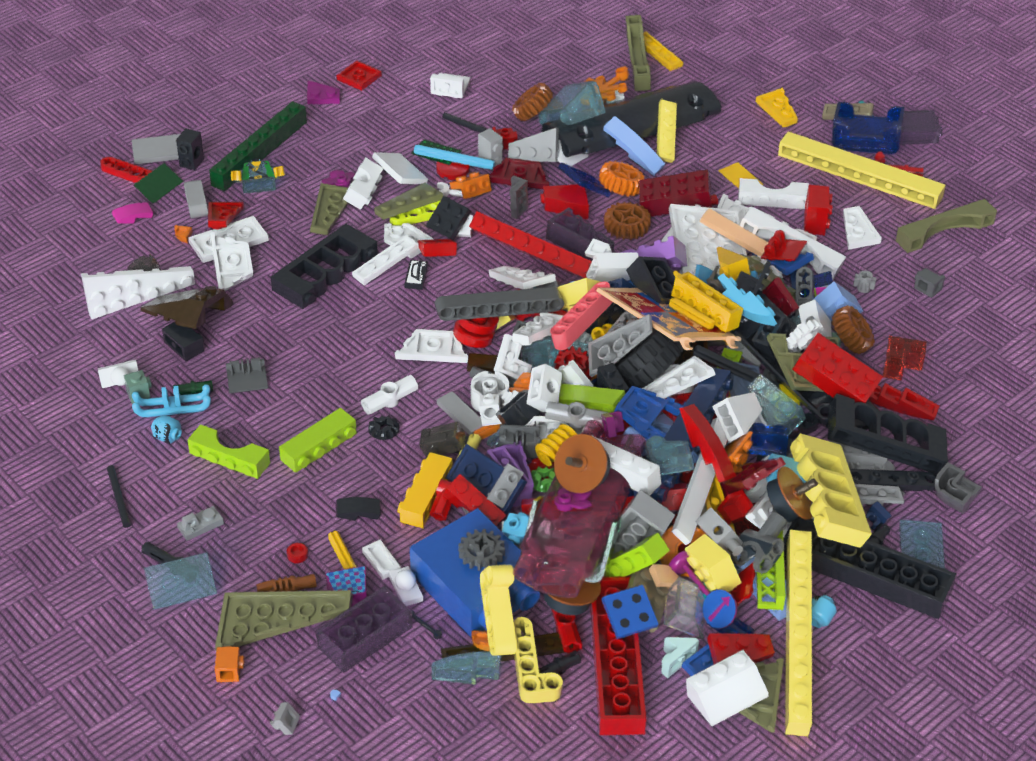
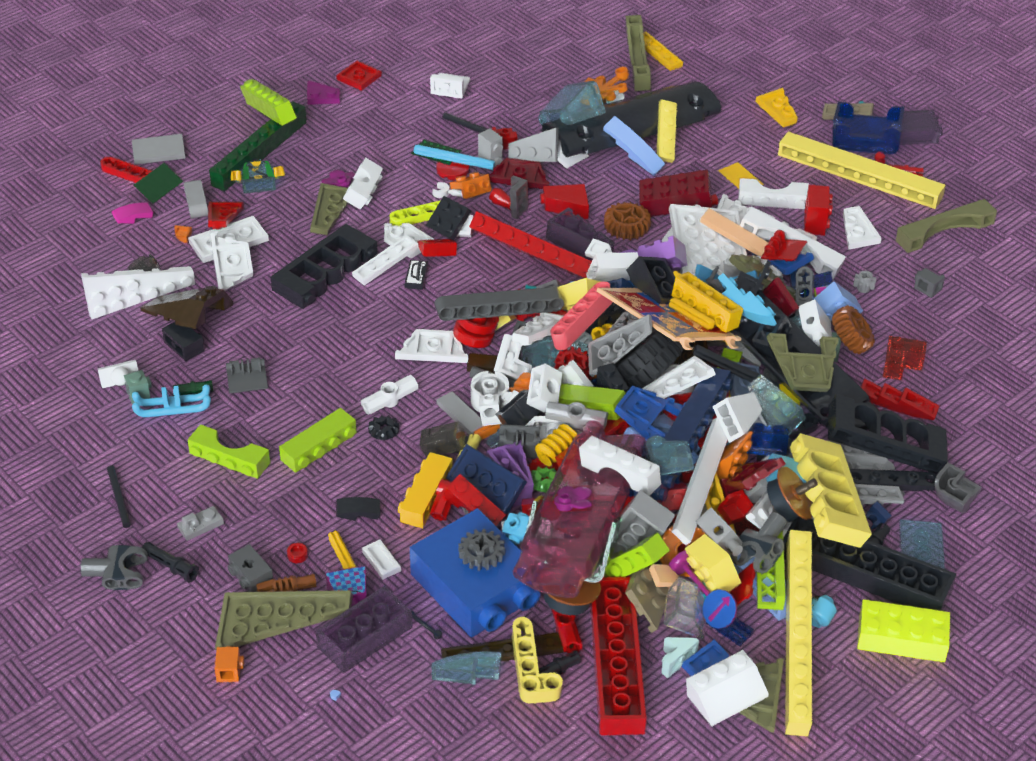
(116, 567): none -> dark grey connector
(166, 429): medium azure head -> none
(180, 580): clear light blue tile -> none
(190, 149): black brick -> none
(249, 568): none -> dark grey brick
(268, 102): none -> lime brick
(285, 719): light grey tile -> none
(399, 168): white tile -> none
(406, 586): white tile -> none
(410, 200): olive wing -> none
(480, 640): orange tile -> none
(497, 608): light yellow beam -> none
(500, 198): none -> red cone
(505, 485): light grey hinge -> none
(520, 278): white wing -> none
(532, 102): dark orange gear -> none
(581, 463): dark orange piece -> none
(584, 179): clear blue tile -> none
(612, 423): magenta bracket -> none
(620, 178): orange gear -> none
(629, 611): blue tile -> none
(704, 436): red slope -> none
(724, 645): red wing -> none
(732, 263): yellow slope -> none
(803, 335): white gear -> none
(836, 370): red brick -> none
(904, 630): none -> neon yellow brick

